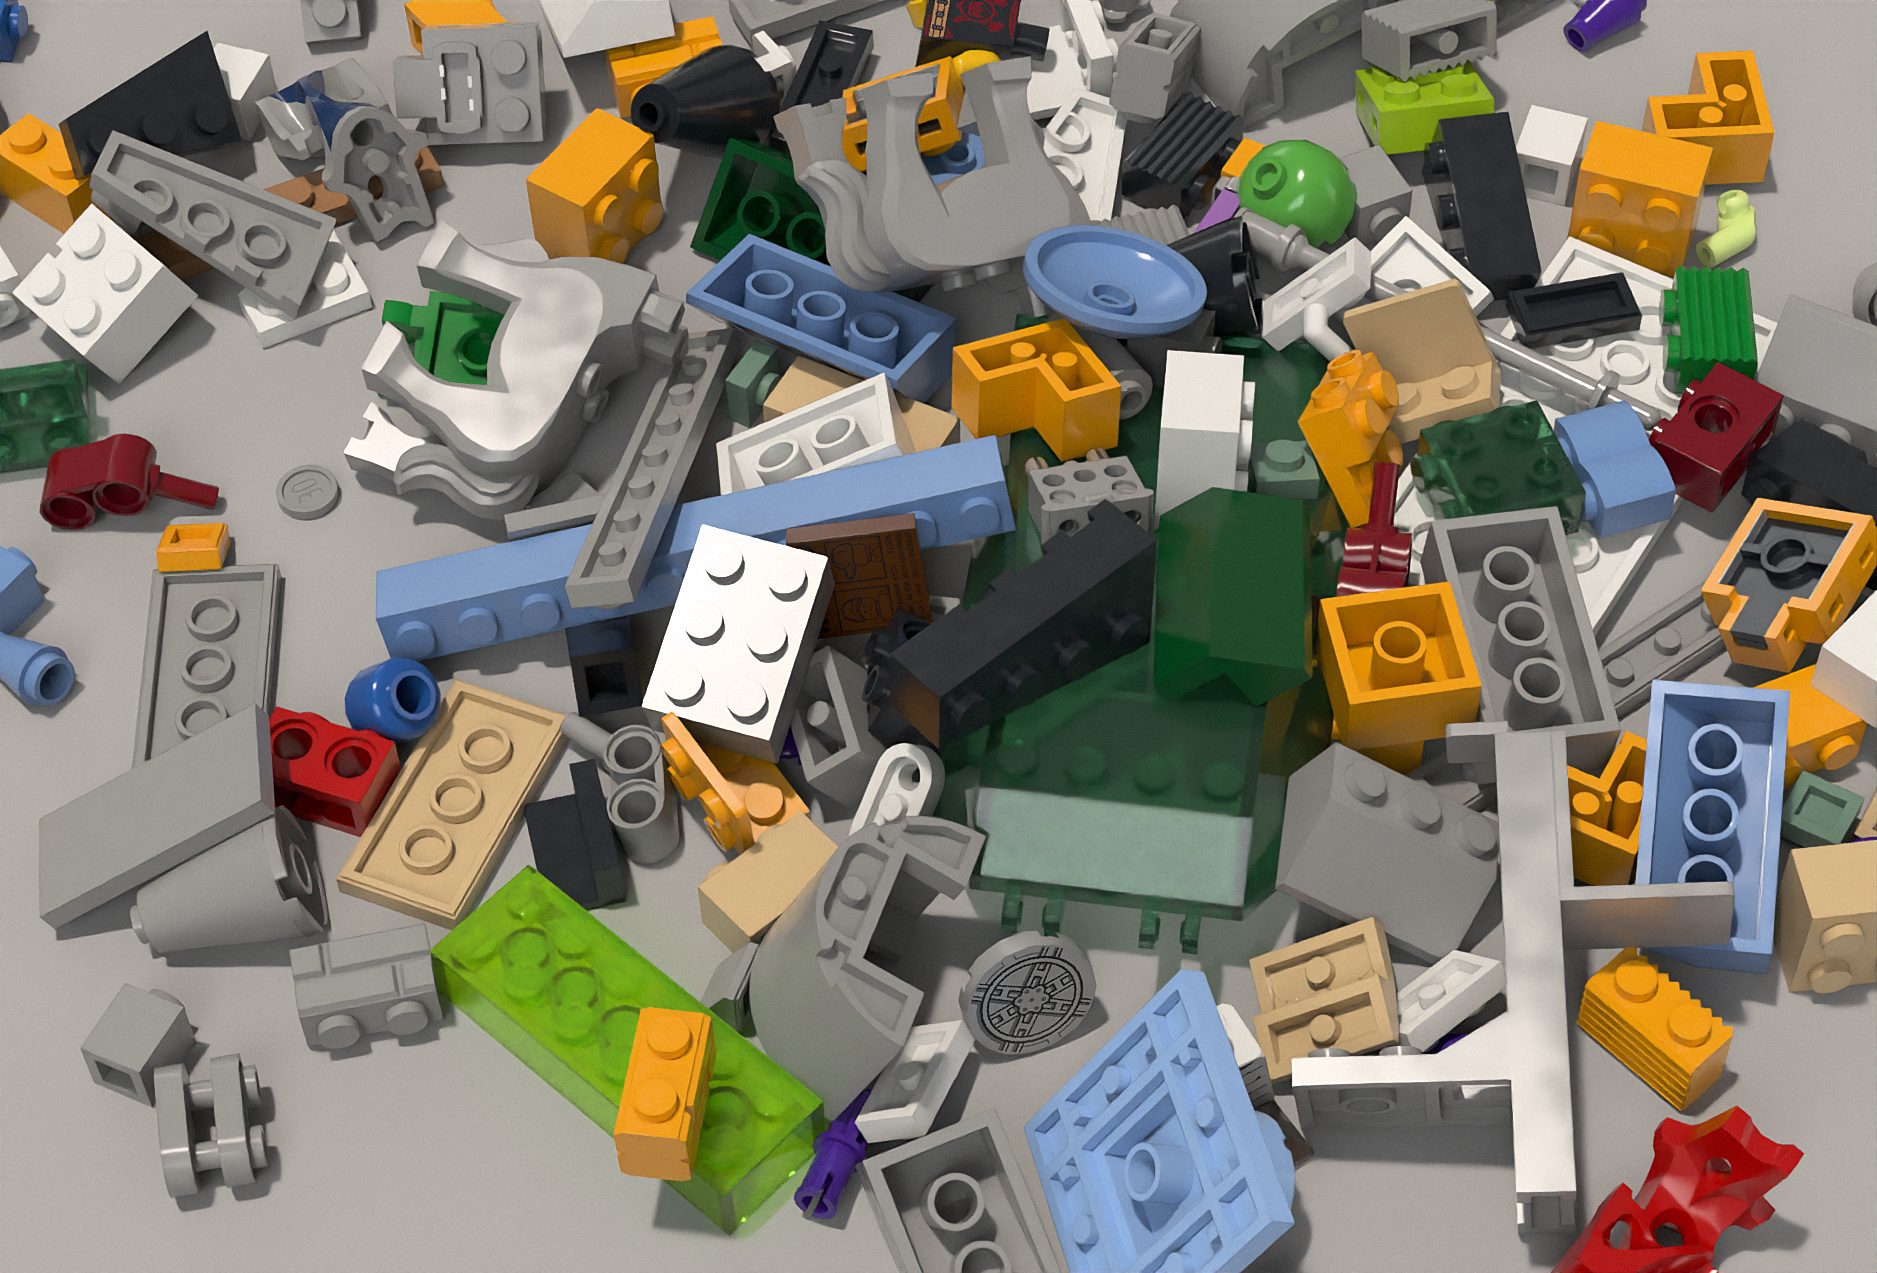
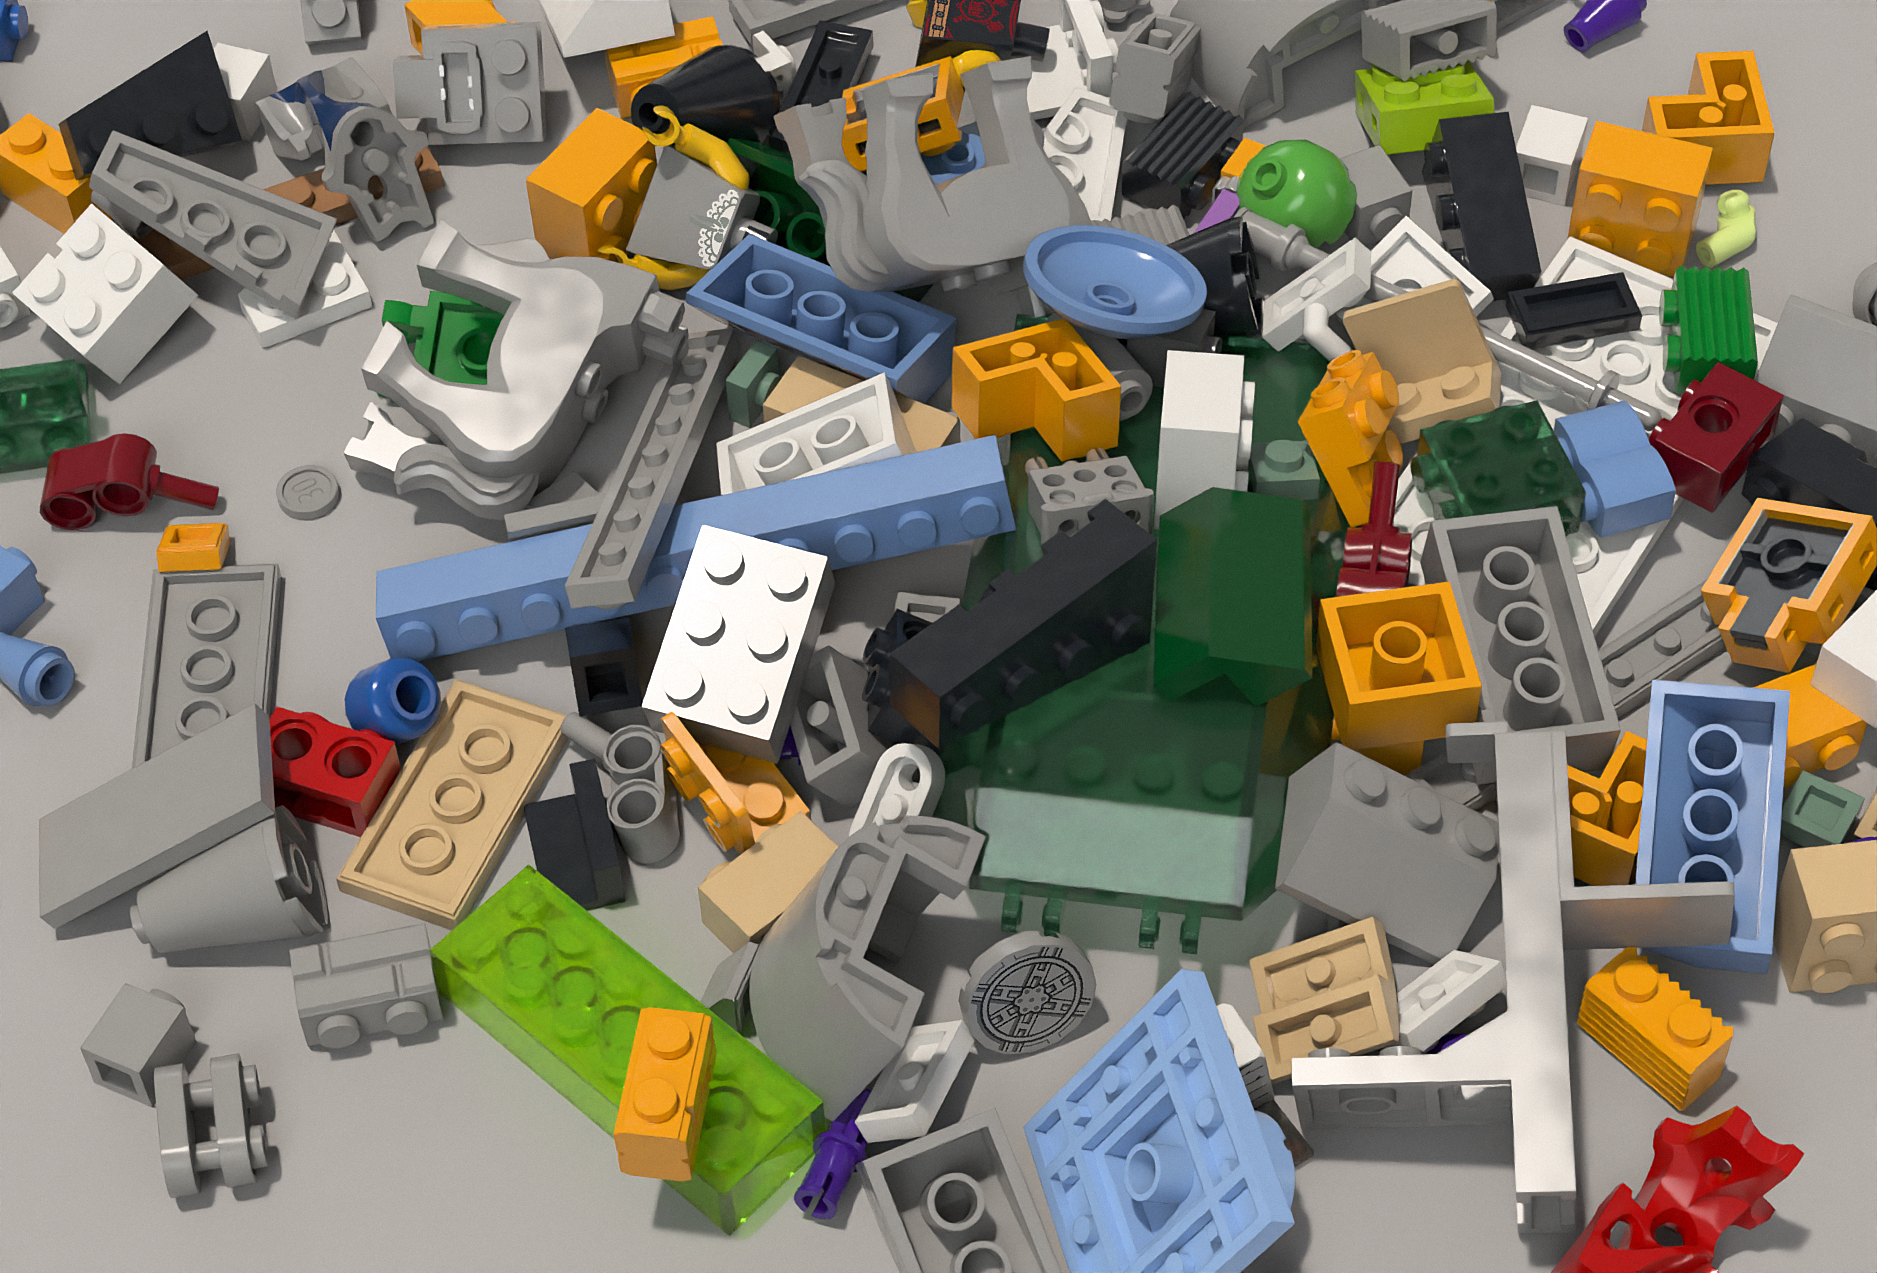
(693, 207): none -> torso
(874, 571): reddish brown tile -> none

